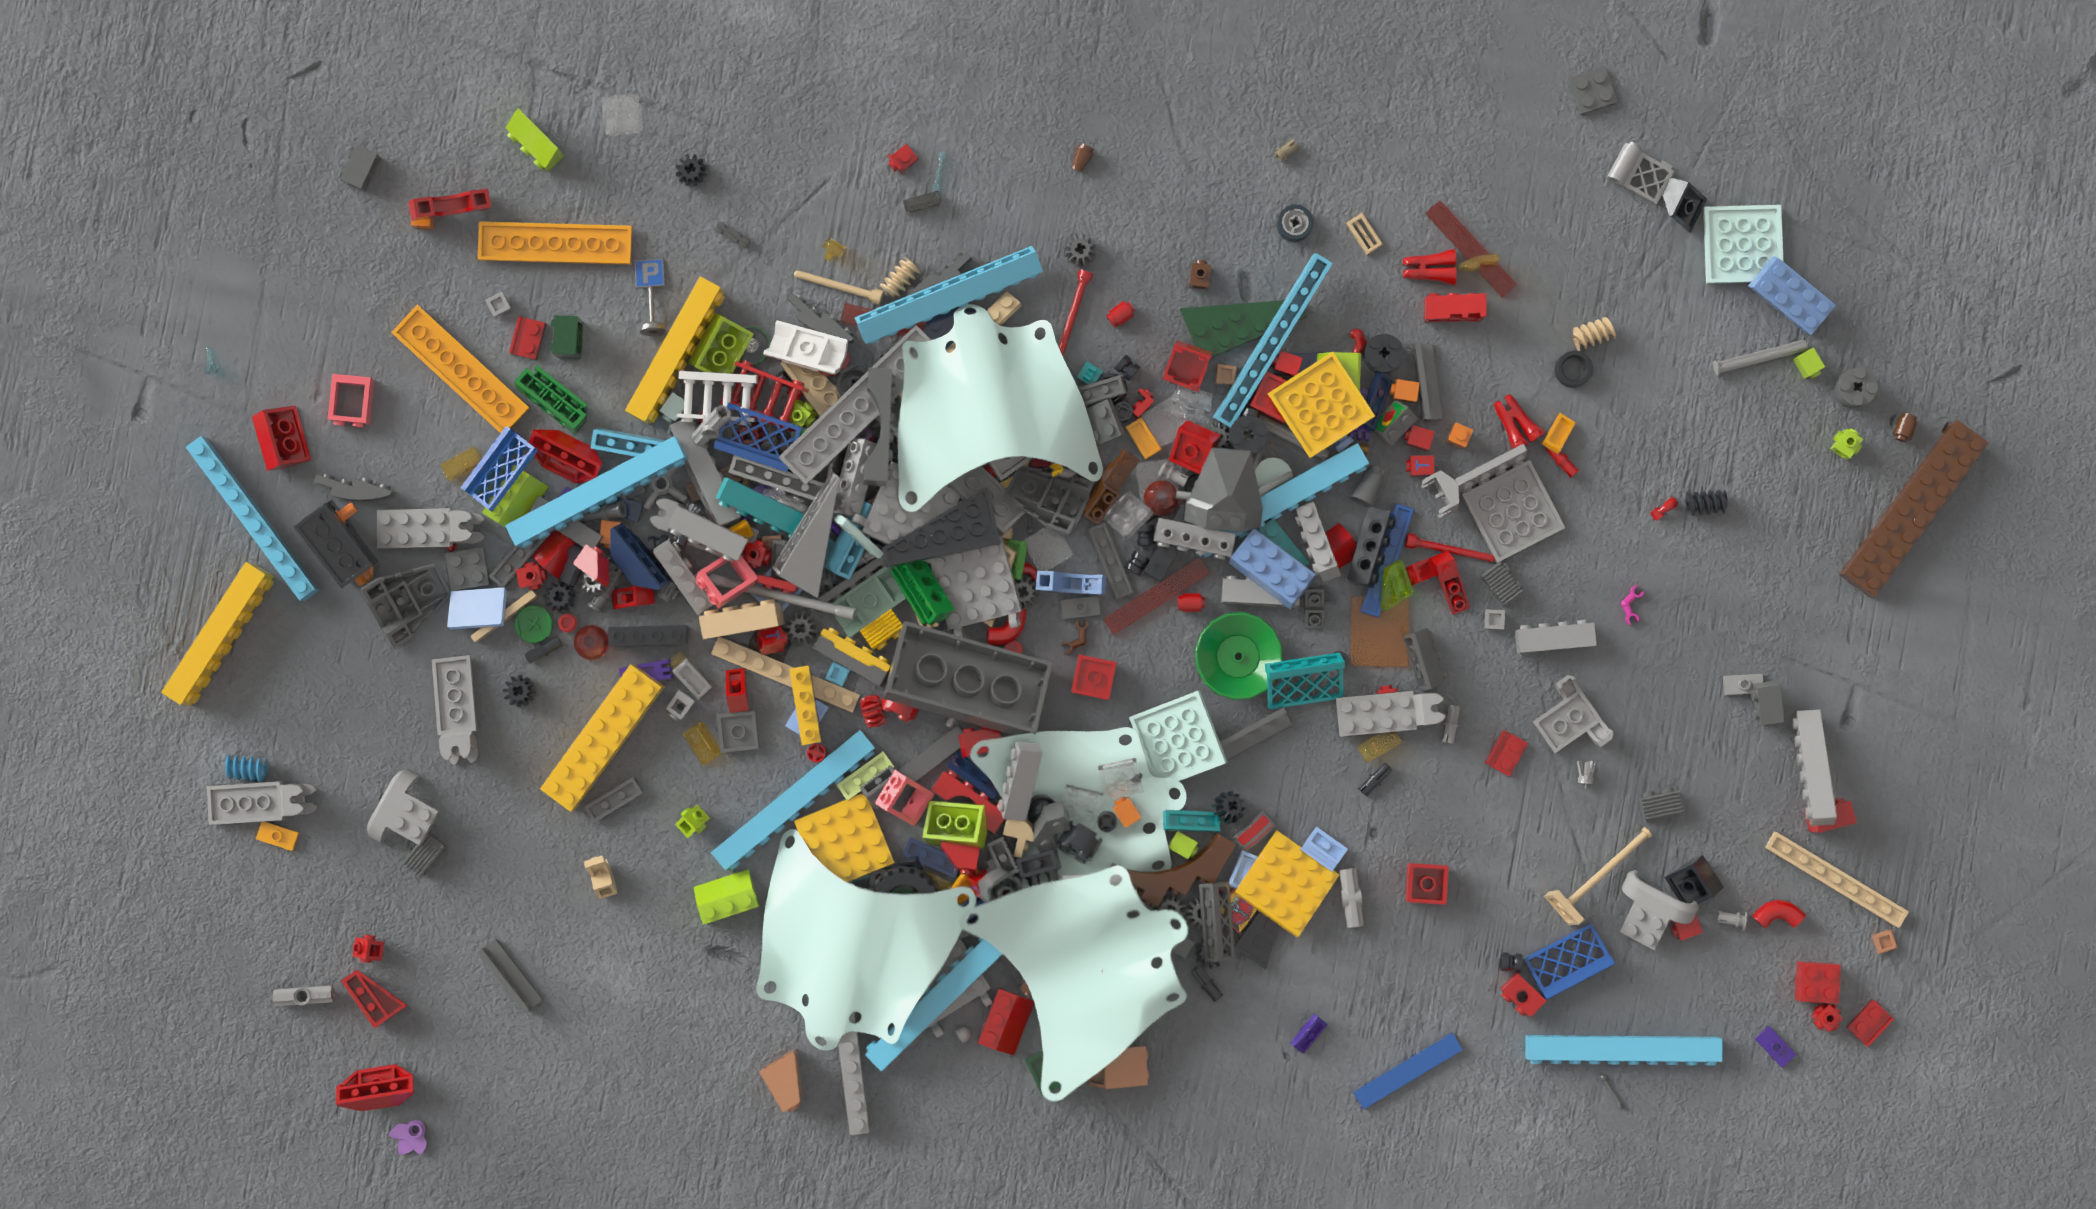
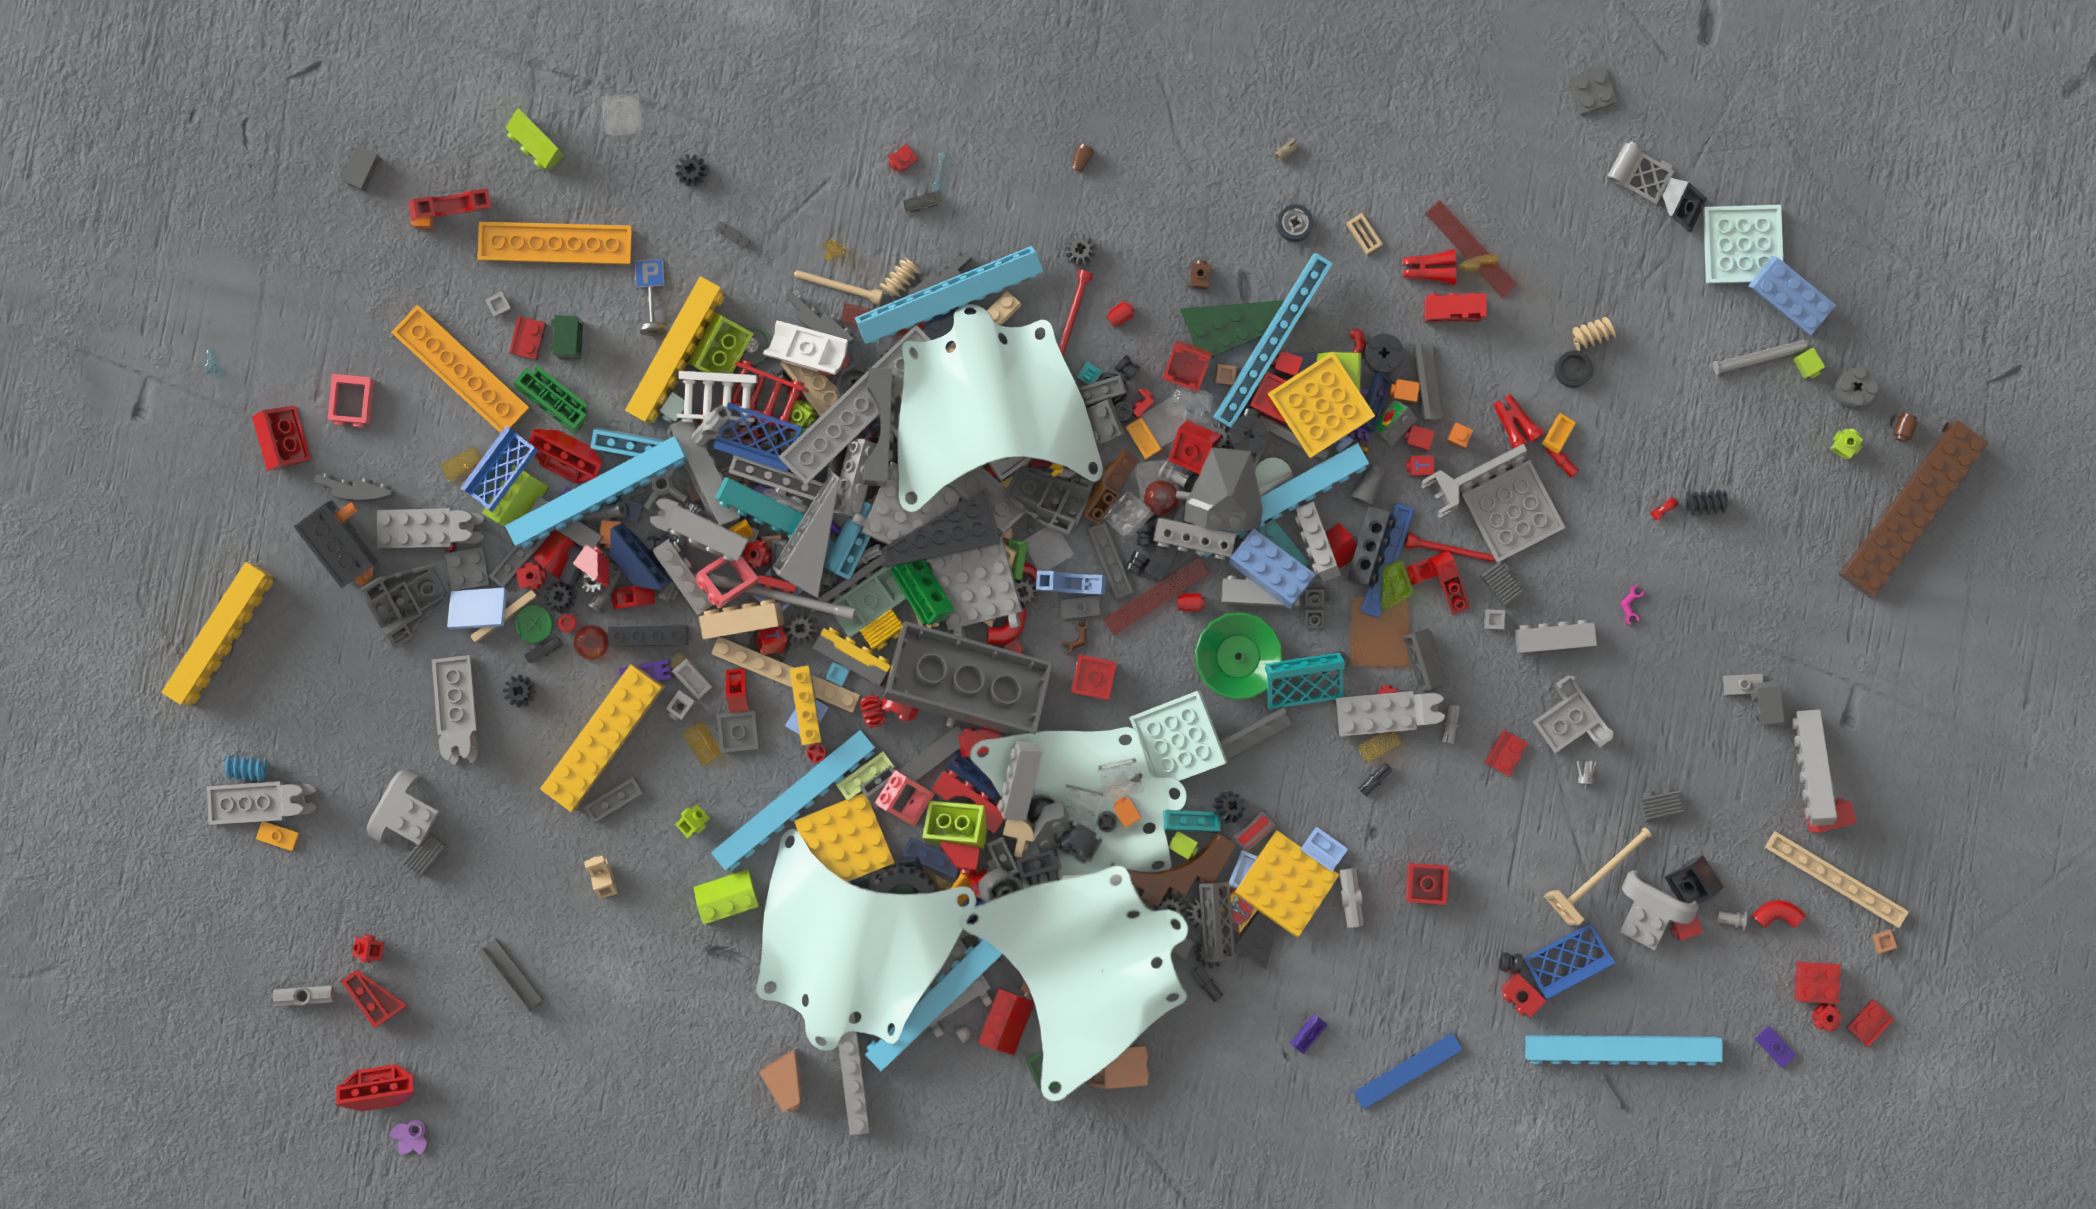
(252, 518): medium azure brick -> none
(858, 536): light aqua tile -> none

